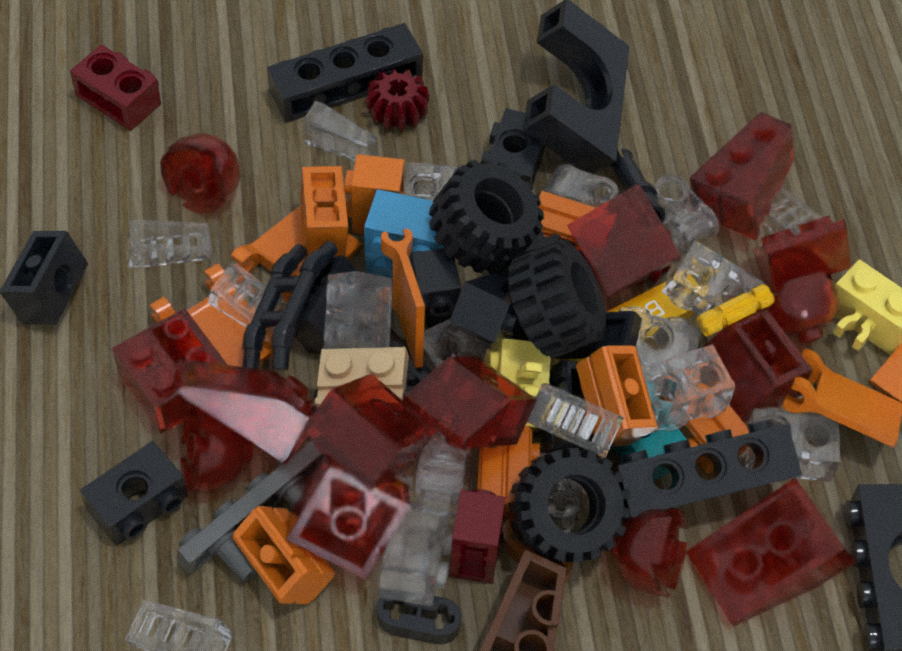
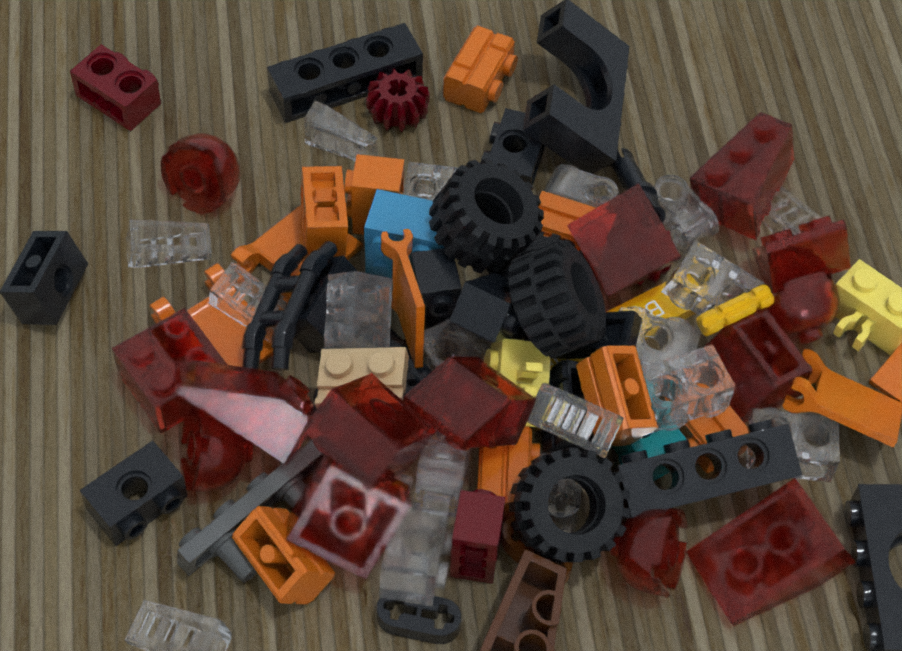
(479, 69): none -> orange brick

